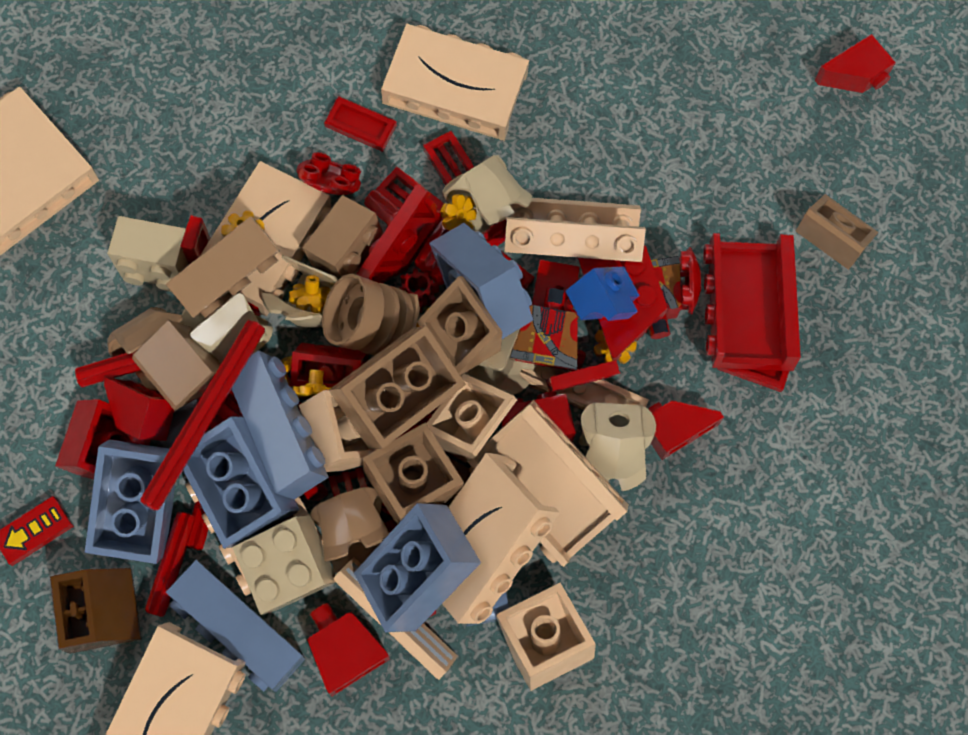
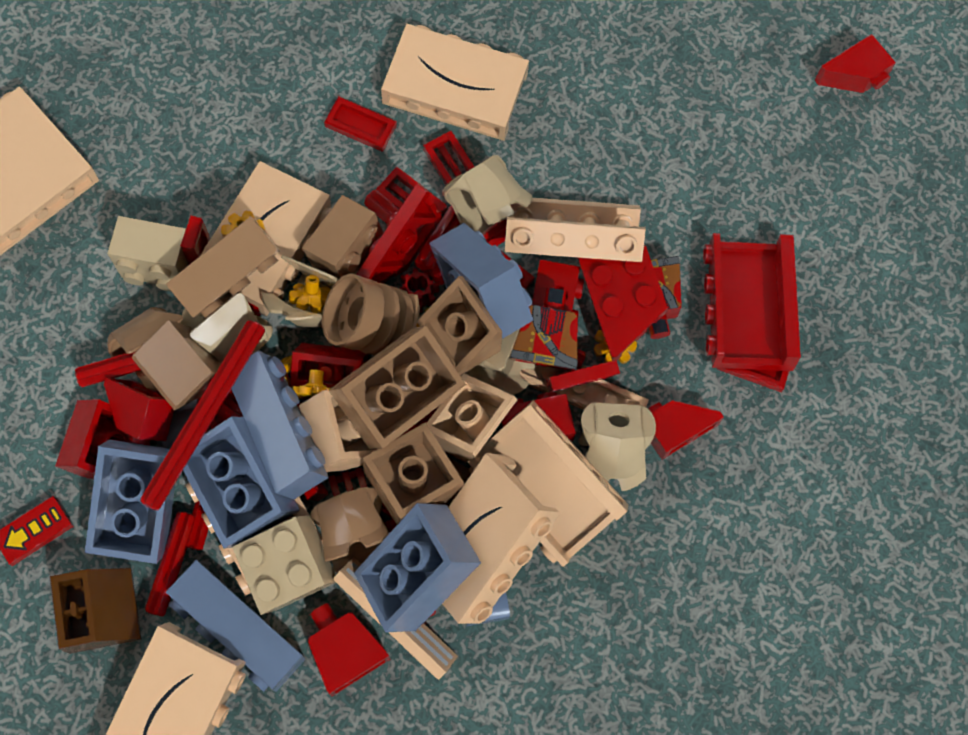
(328, 175): red dish -> none
(458, 212): light orange plant -> none
(546, 636): light nougat slope -> none
(604, 293): blue brick -> none
(691, 271): red dish -> none
(836, 231): medium nougat slope -> none

